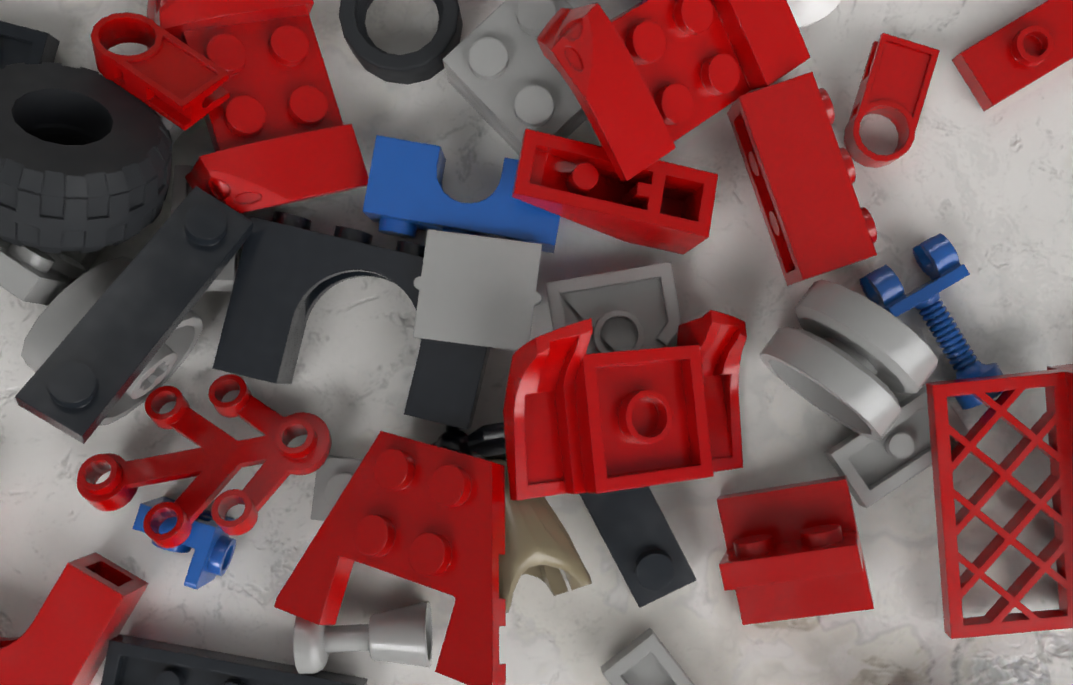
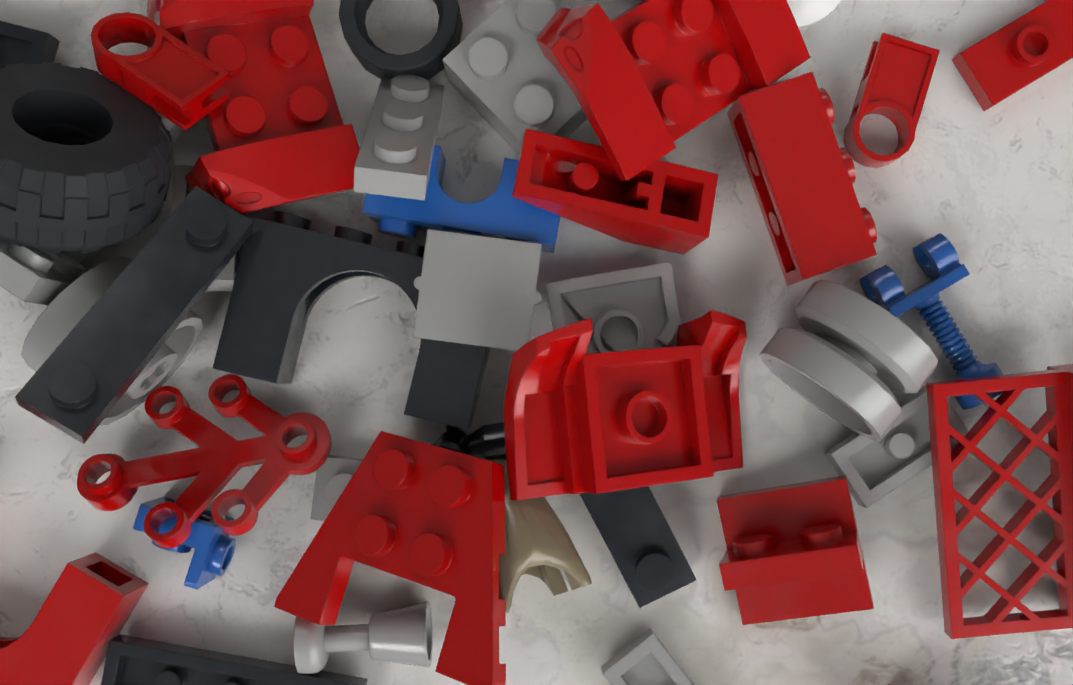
(400, 138): none -> light grey plate

